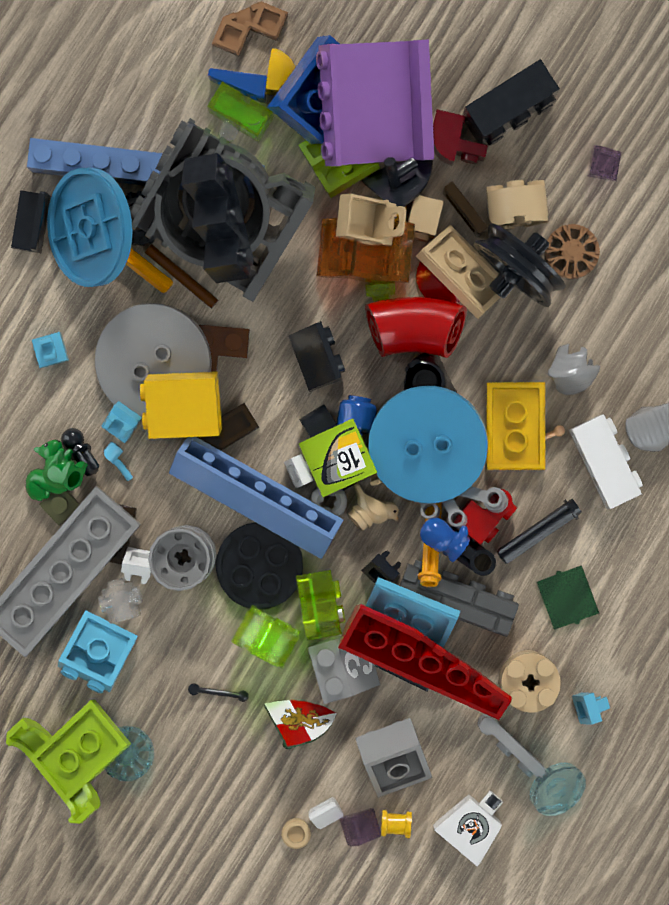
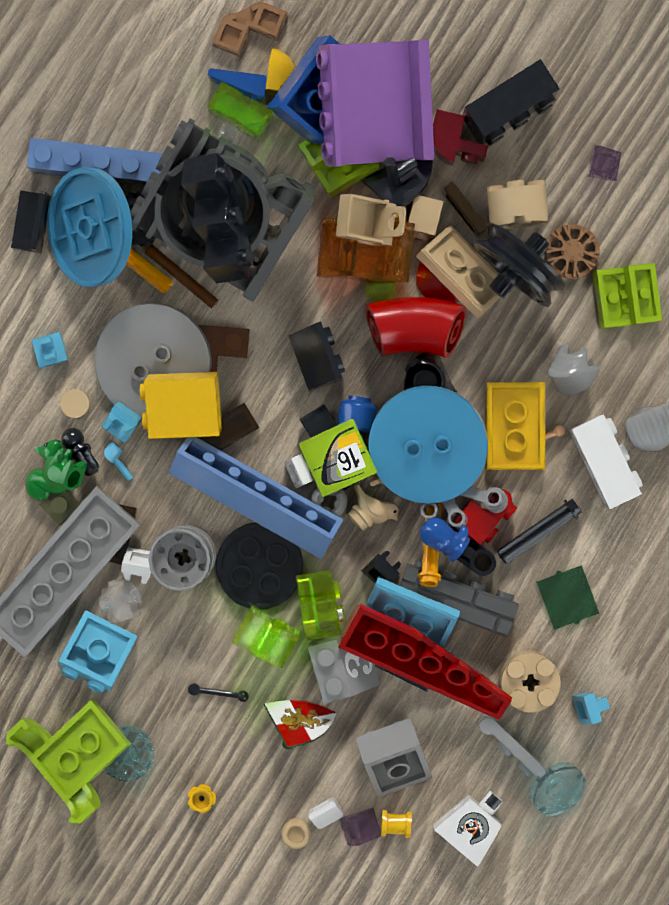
(75, 403): none -> tan tile
(201, 806): none -> yellow plate
(627, 296): none -> lime slope

